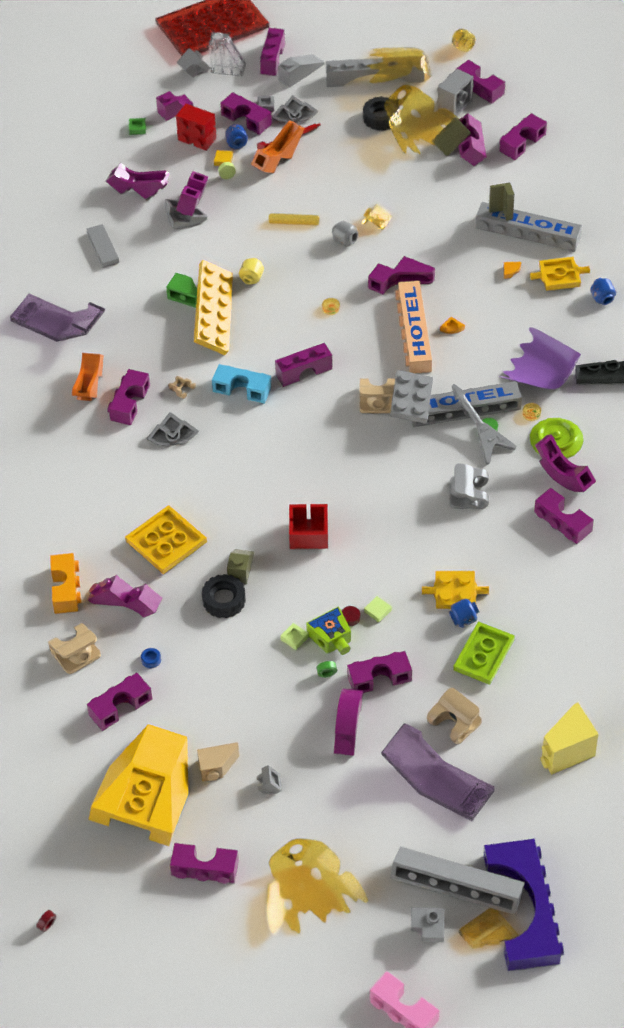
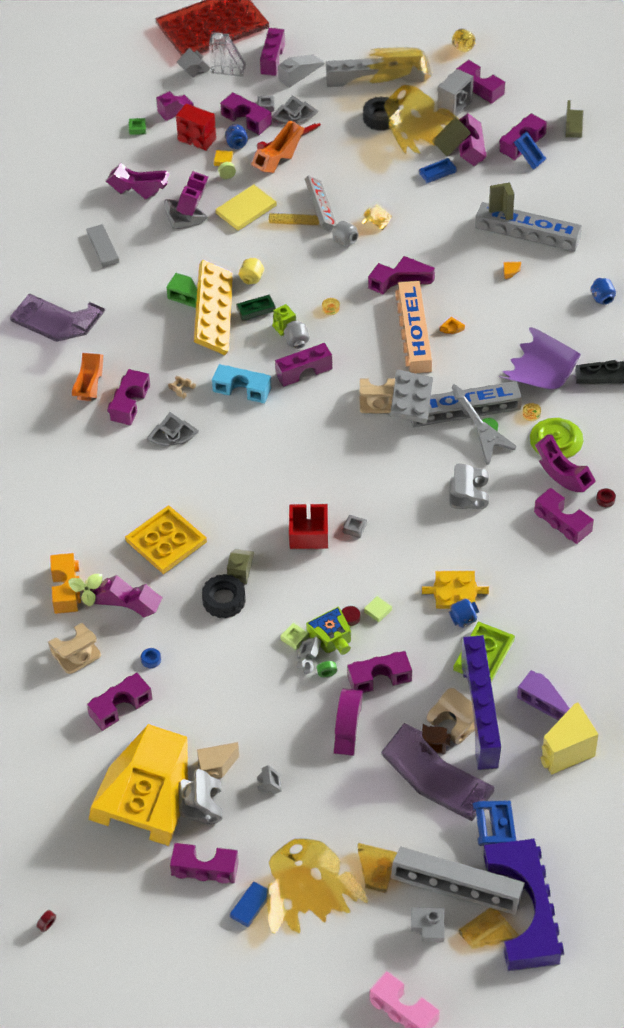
(92, 582): none -> yellowish green plant
(196, 800): none -> light grey piece
(245, 207): none -> light yellow tile
(250, 904): none -> blue tile
(255, 307): none -> dark green plate
(281, 317): none -> lime window
(296, 334): none -> light grey head
(308, 651): none -> light grey plate
(320, 202): none -> light grey tile
(354, 526): none -> light grey tile
(376, 866): none -> clear yellow wing
(436, 738): none -> reddish brown window
(437, 170): none -> blue tile
(477, 672): none -> dark purple arch
(501, 822): none -> blue plate
(529, 150): none -> blue tile
(542, 695): none -> medium lavender slope
(559, 273): yellow plate -> none
(574, 122): none -> olive panel
(606, 497): none -> dark red tile

